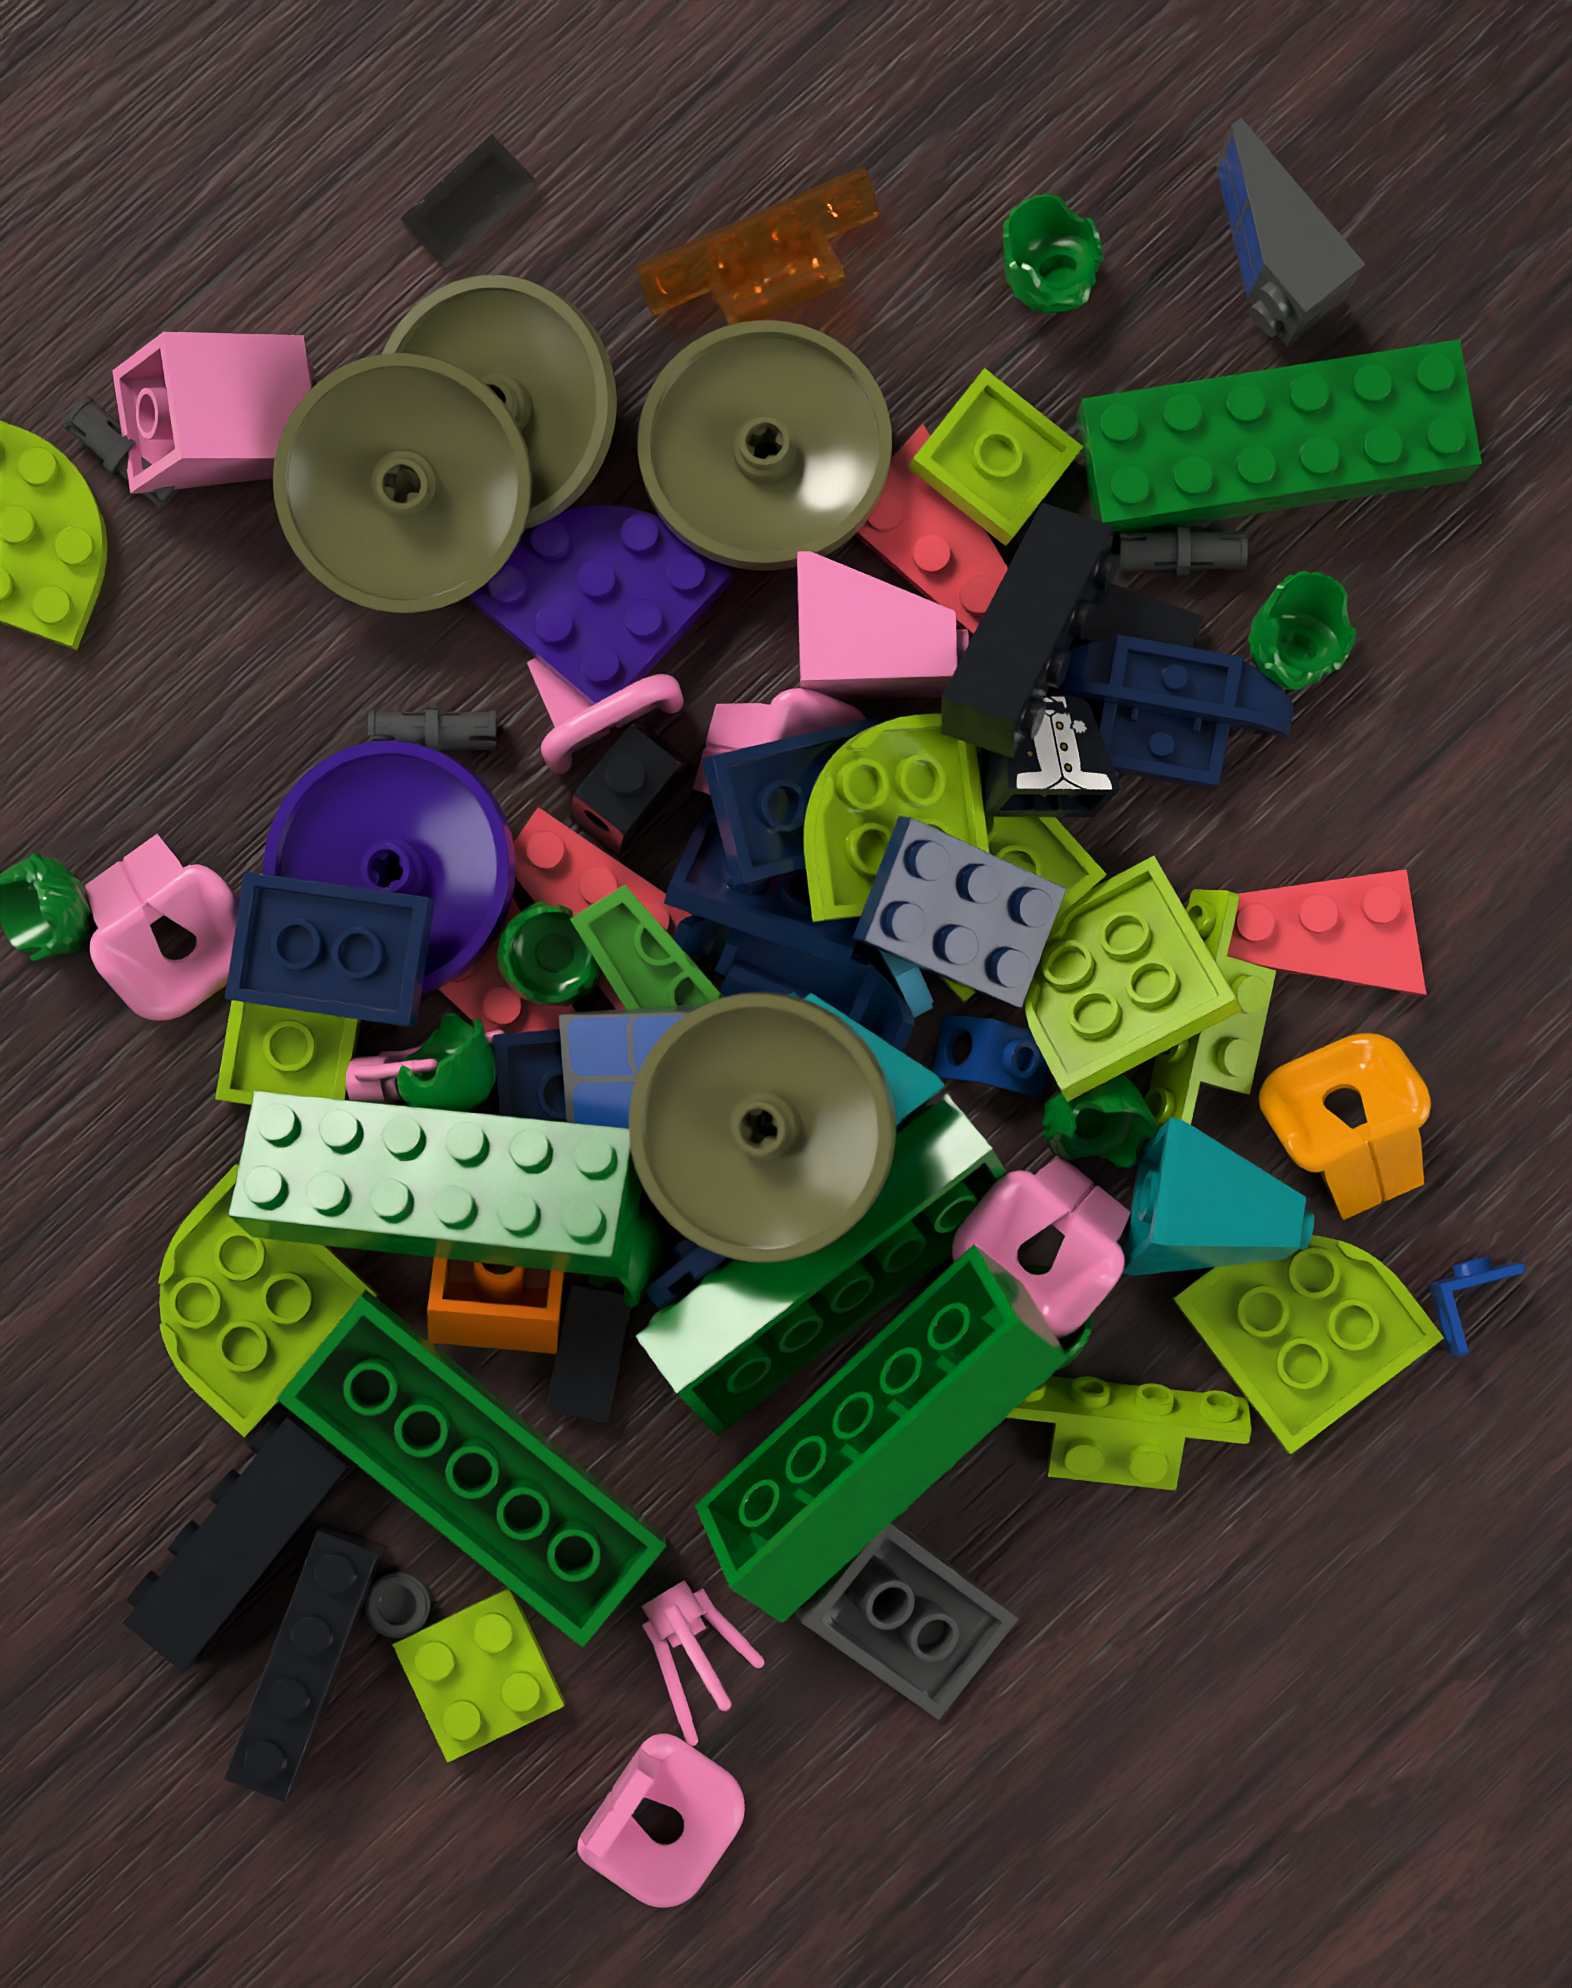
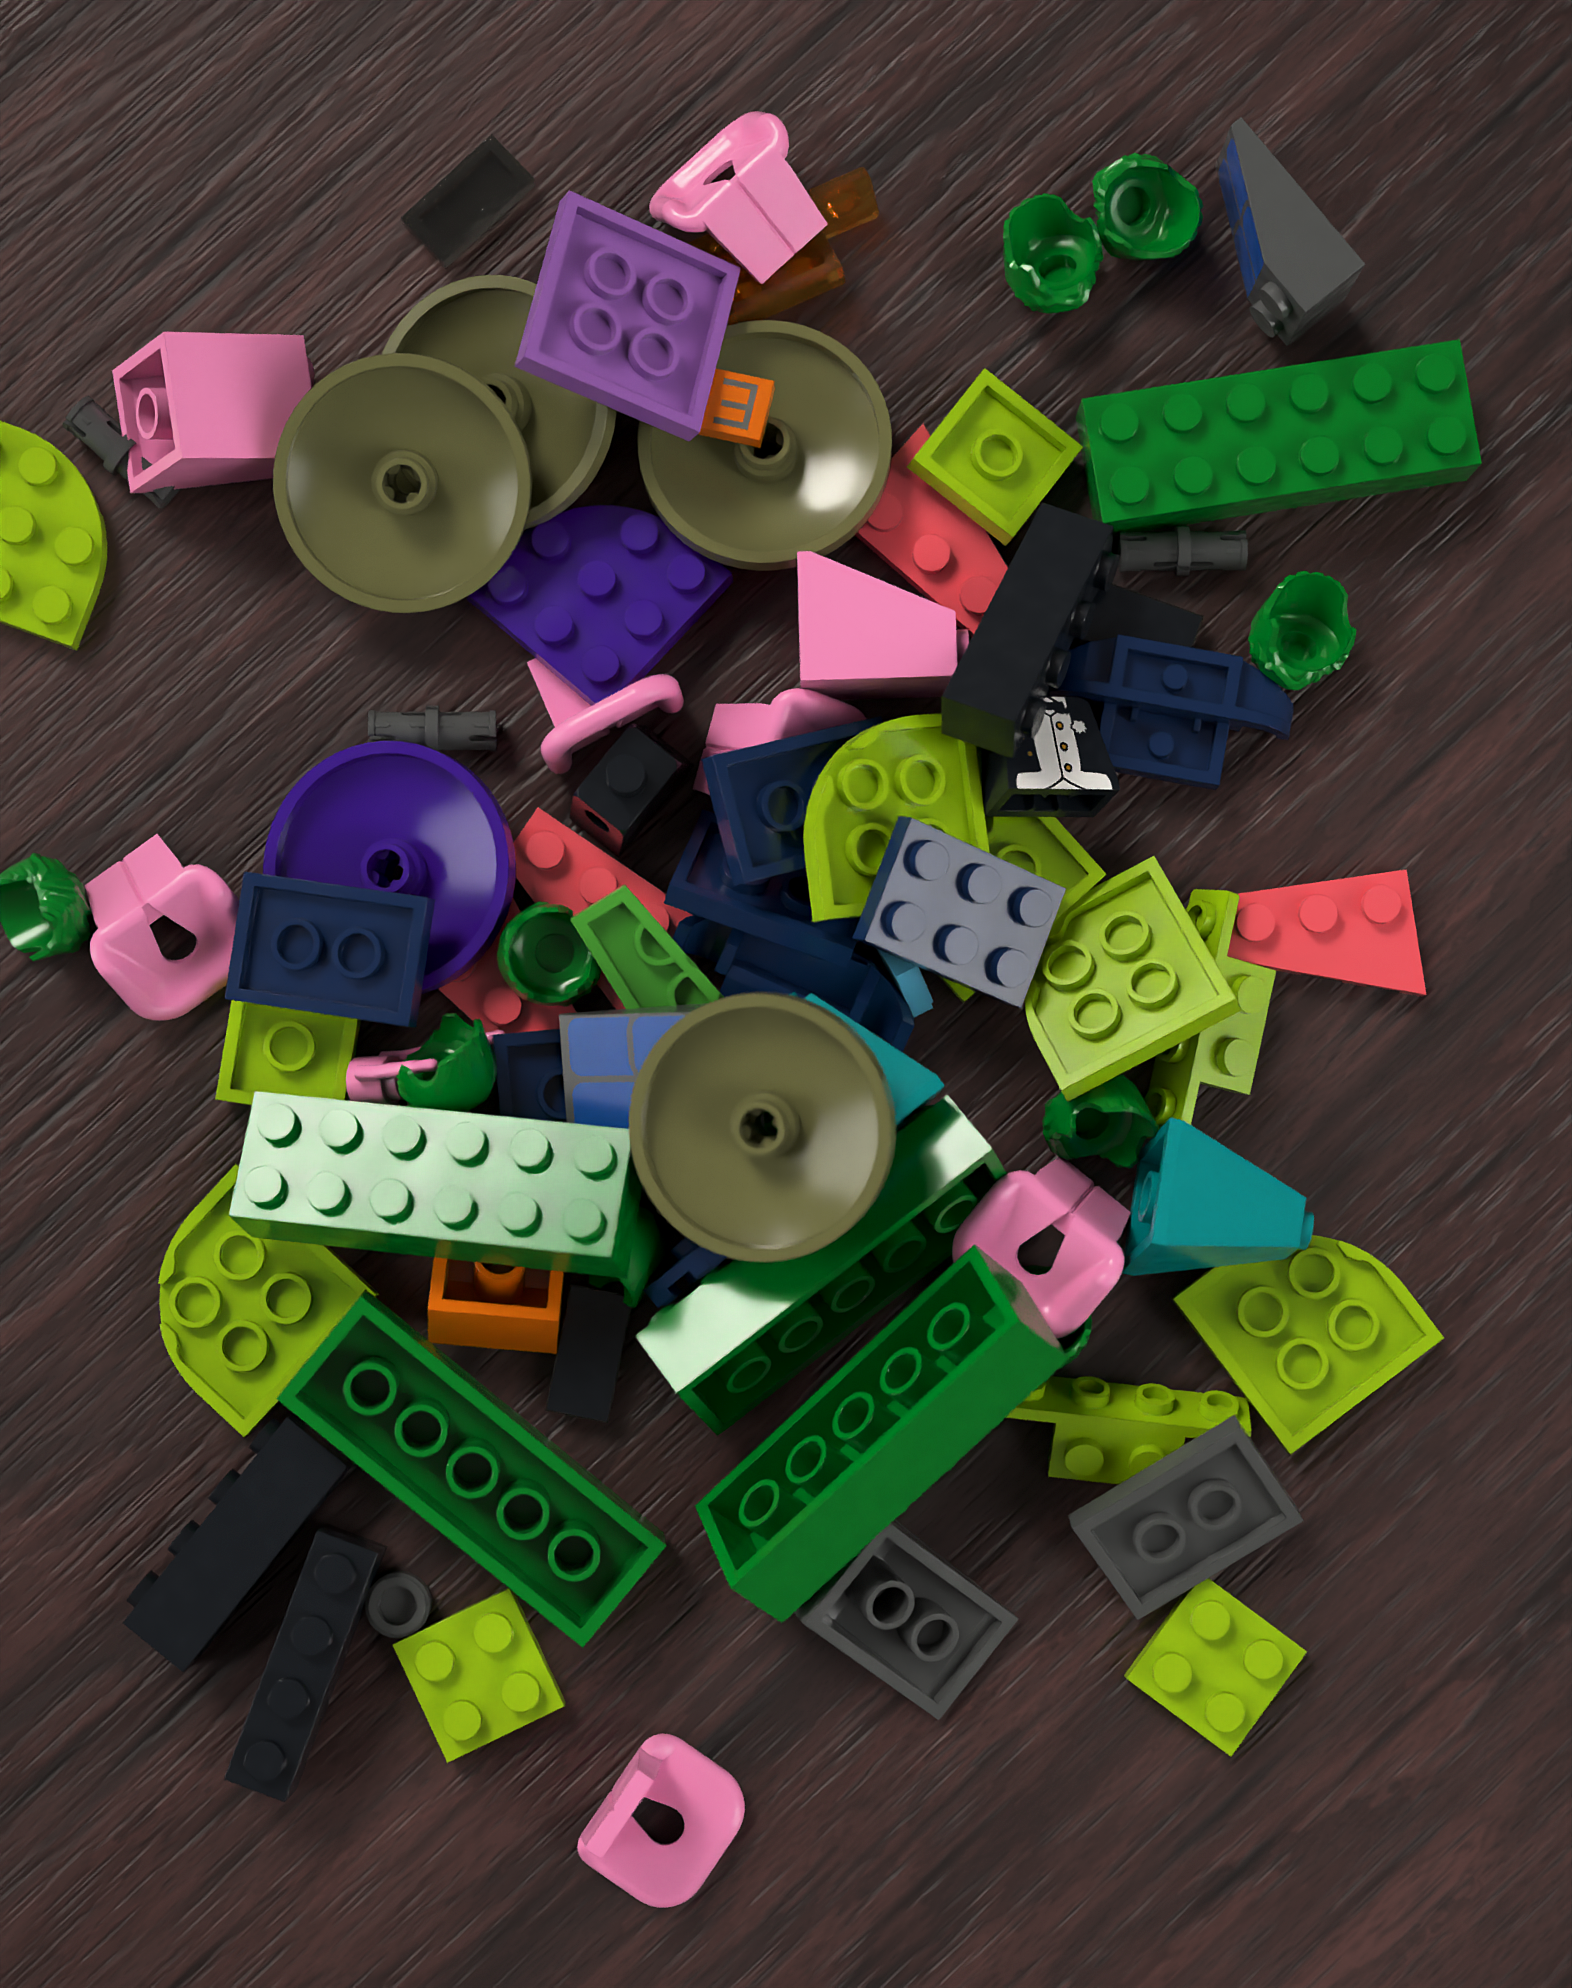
(628, 316): none -> medium lavender plate
(677, 1617): bright pink plant -> none
(737, 408): none -> orange tile
(758, 213): none -> bright pink piece
(999, 1056): blue bracket -> none
(1145, 208): none -> green hair
(1185, 1517): none -> dark grey plate
(1215, 1664): none -> lime plate
(1362, 1162): light orange piece -> none
(1466, 1275): blue bracket -> none

